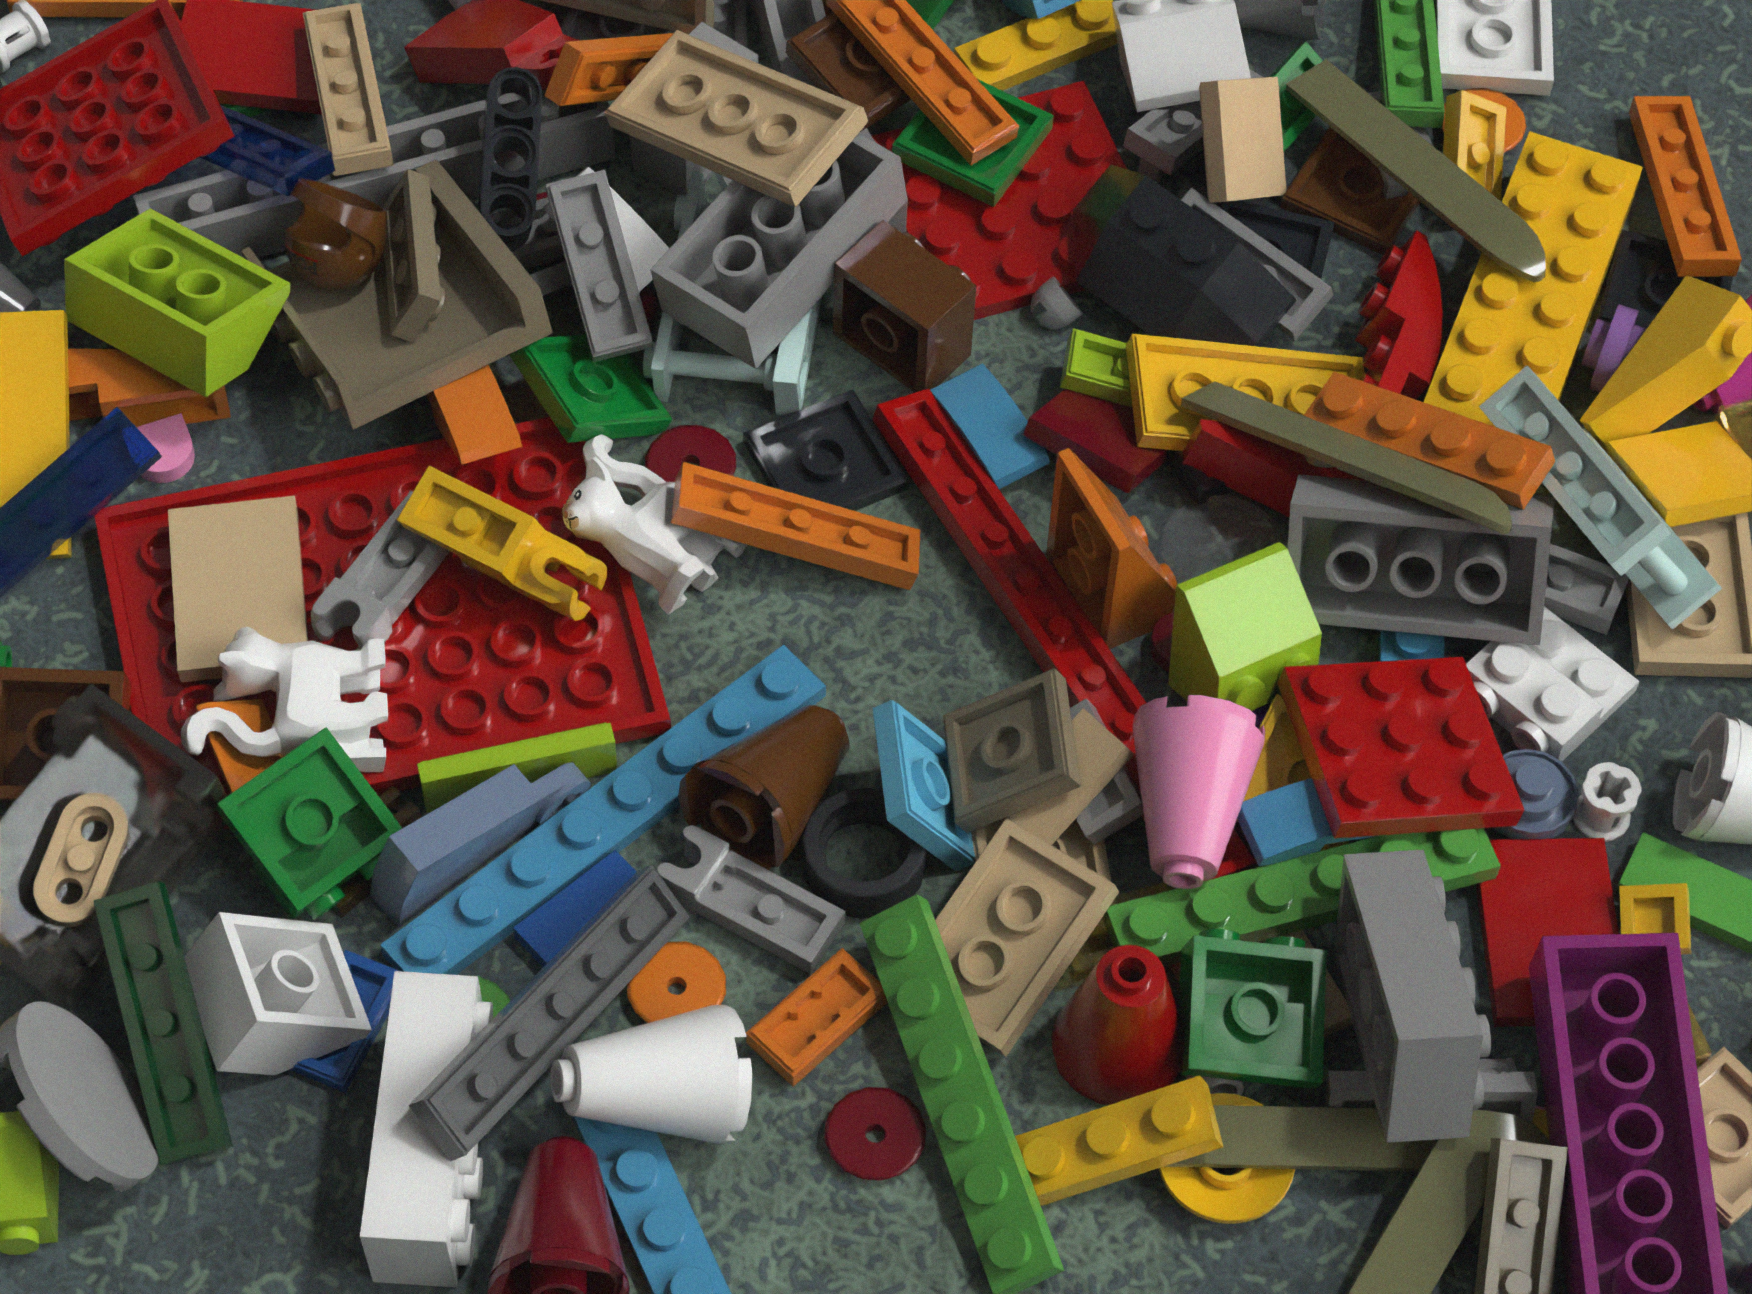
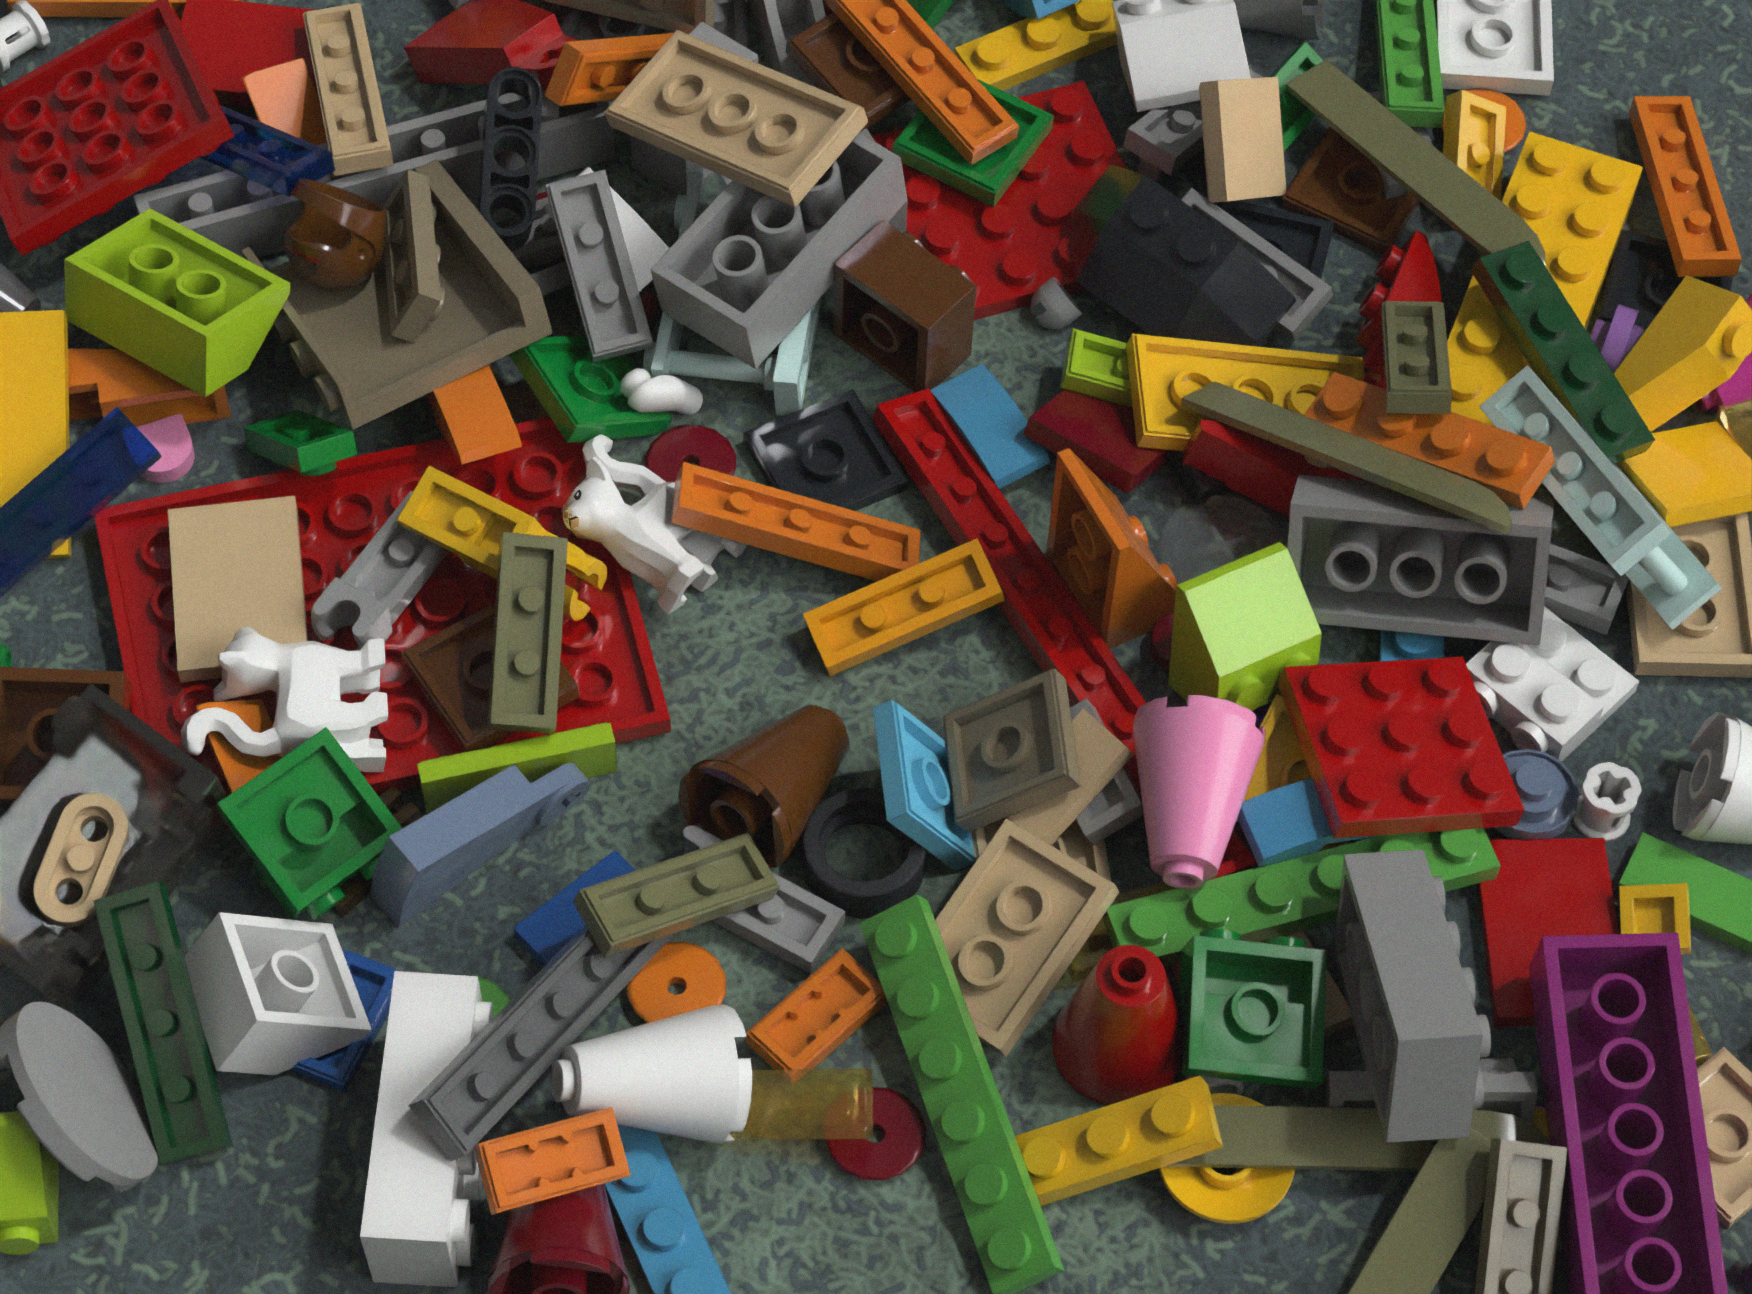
(287, 100): none -> orange slope
(301, 442): none -> green plate
(455, 678): none -> reddish brown tile
(527, 633): none -> olive plate
(551, 1160): none -> orange plate
(597, 822): dark azure plate -> none
(660, 393): none -> white arm
(675, 894): none -> olive tile
(810, 1105): none -> clear yellow plate
(903, 607): none -> light orange plate
(1415, 357): none -> olive tile
(1561, 350): none -> dark green plate

